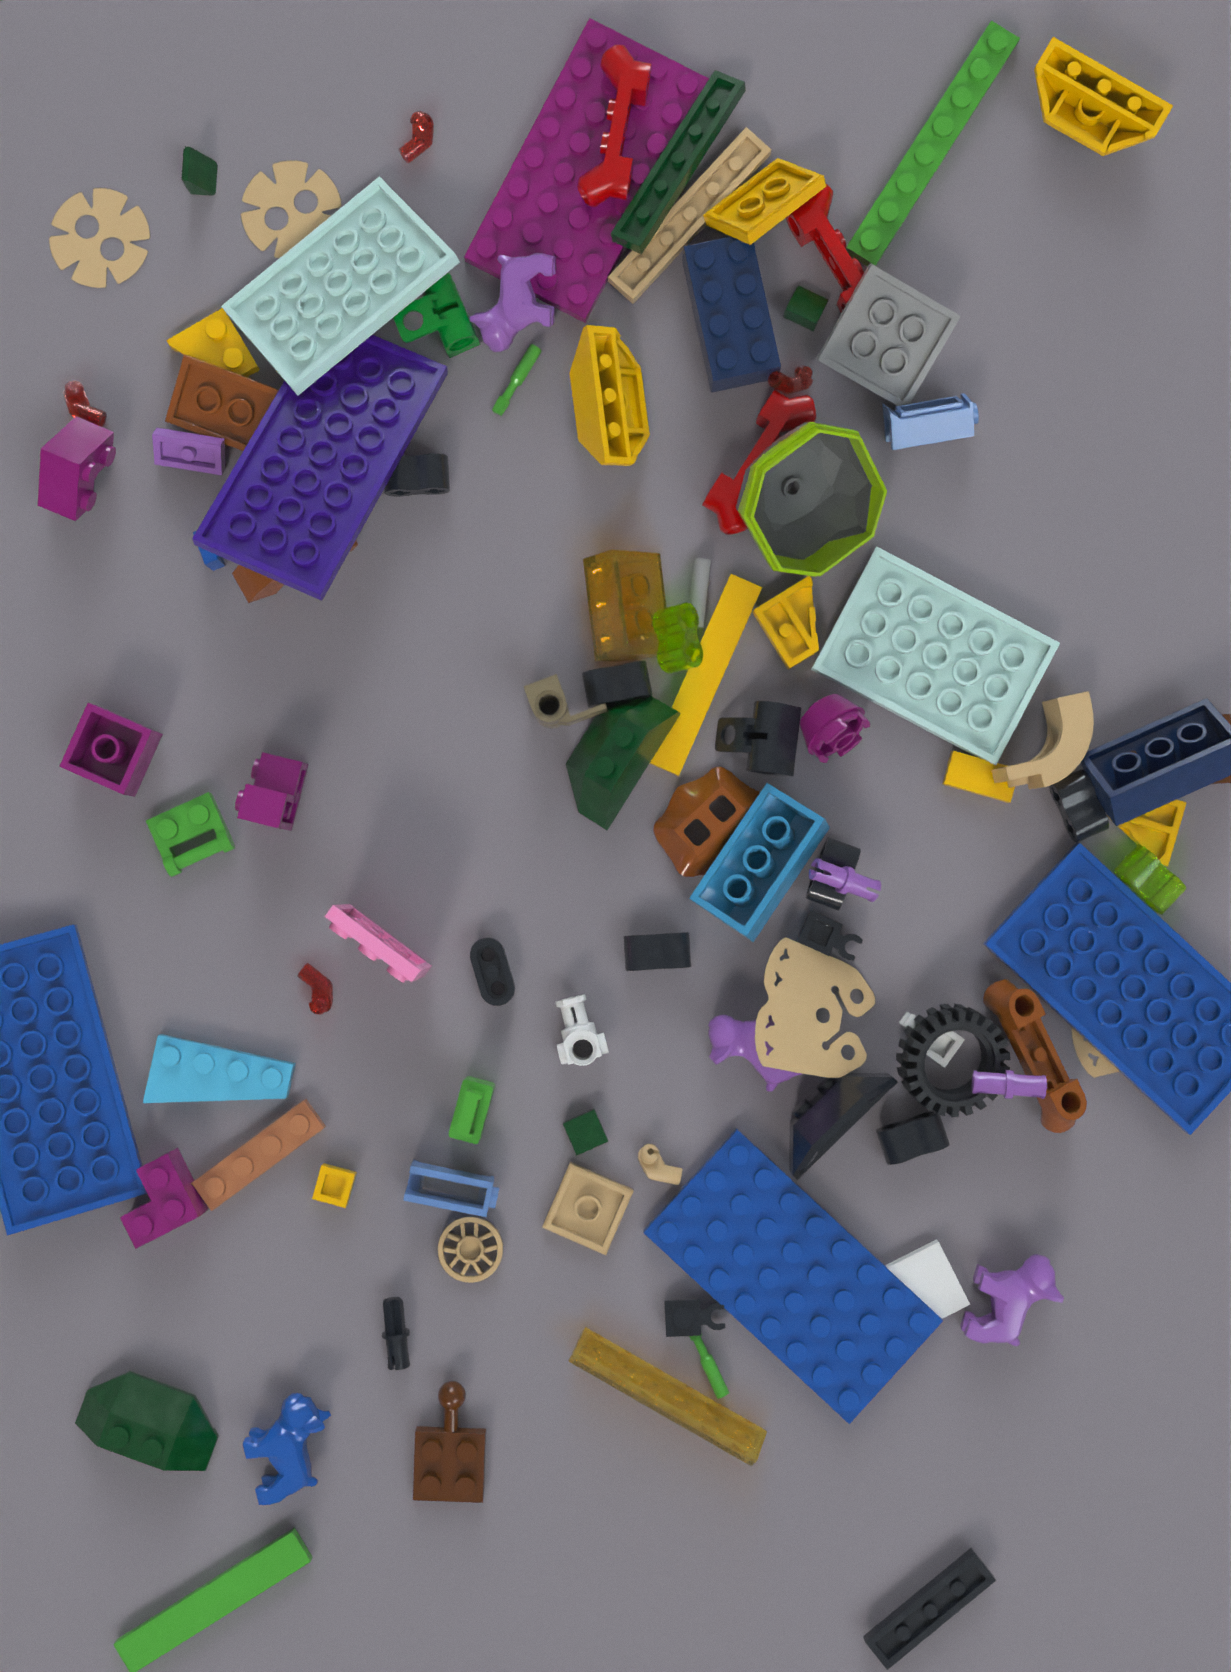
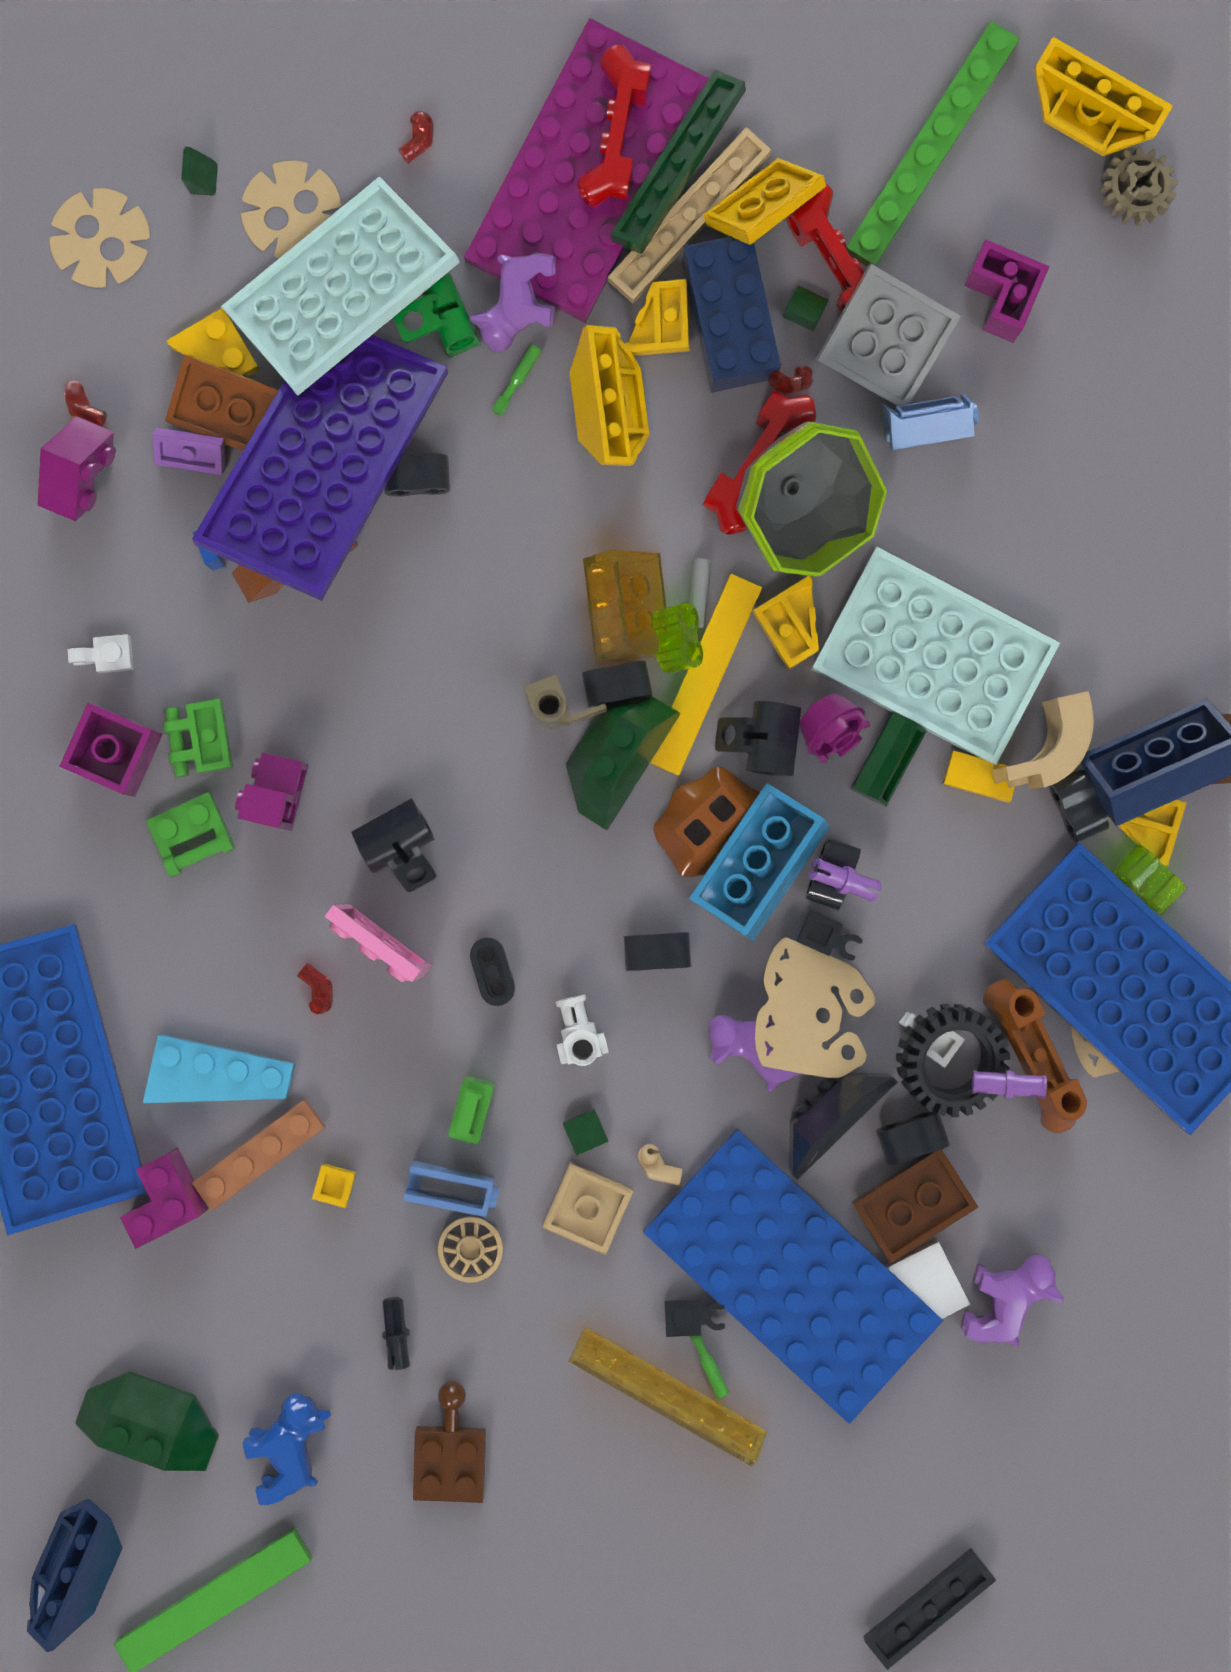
(72, 1573): none -> dark blue wedge
(108, 654): none -> white plate
(208, 738): none -> bright green plate
(396, 842): none -> black piece
(663, 321): none -> yellow wing
(889, 759): none -> dark green piece
(914, 1204): none -> reddish brown plate
(1012, 283): none -> magenta brick
(1145, 201): none -> dark tan gear

